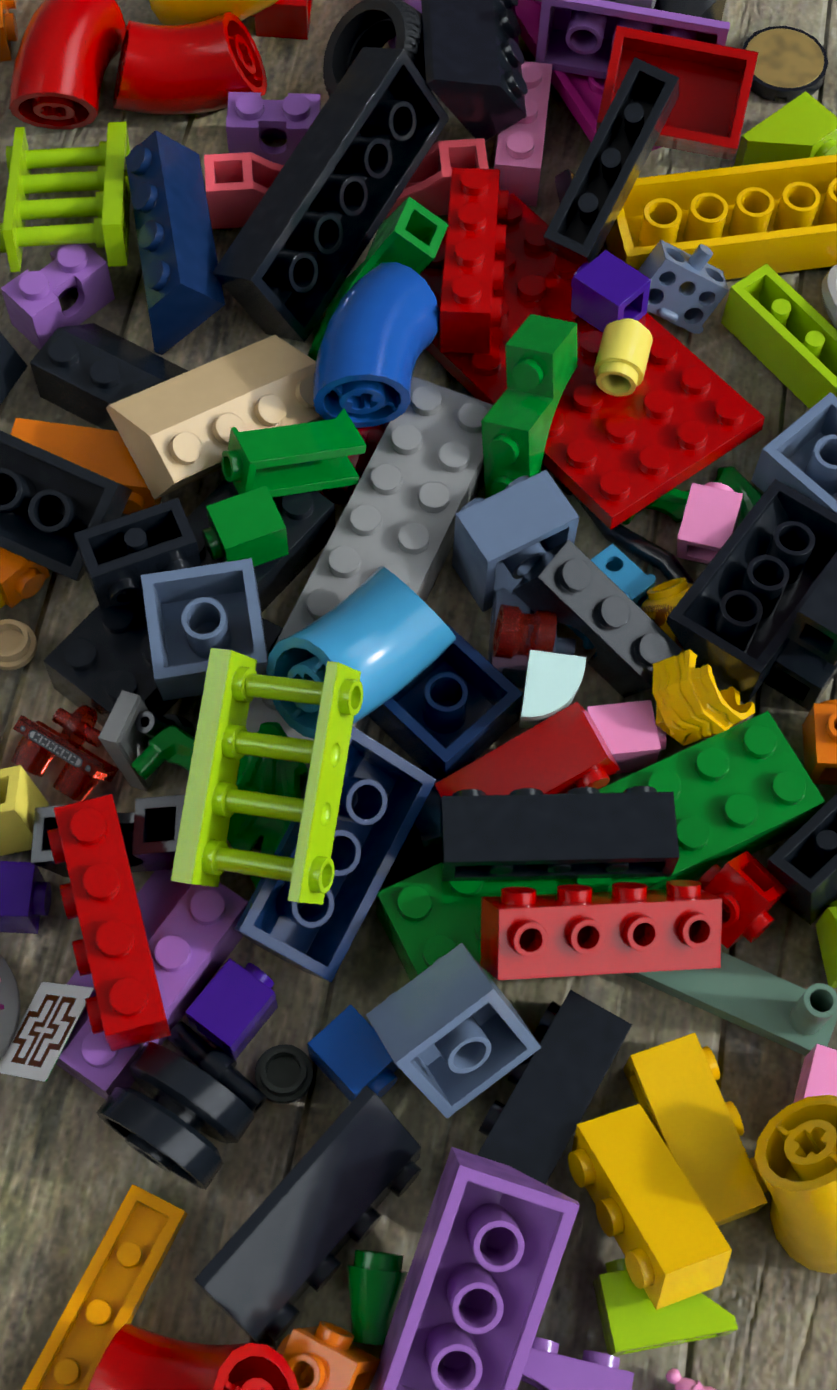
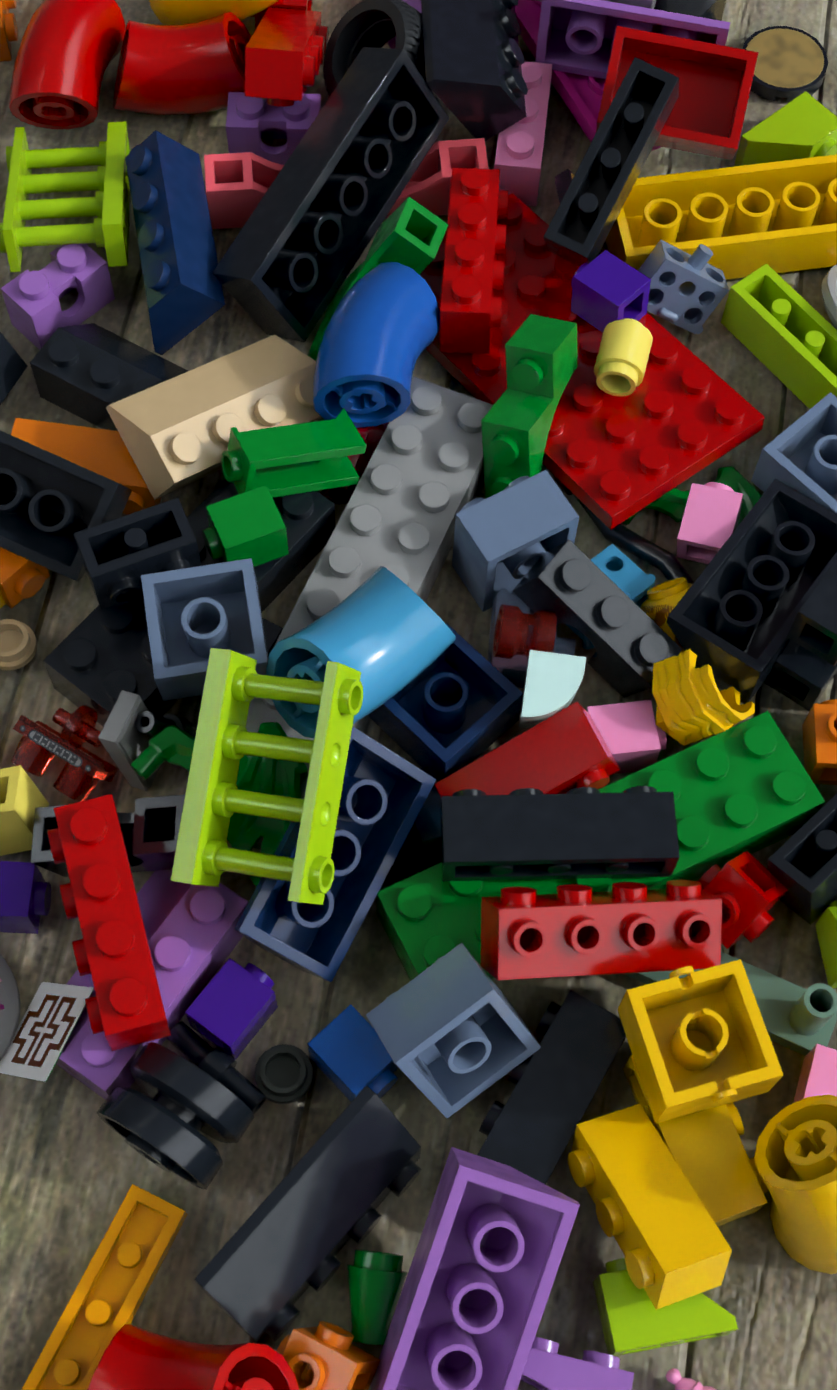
(284, 55): none -> red brick
(698, 1040): none -> yellow brick

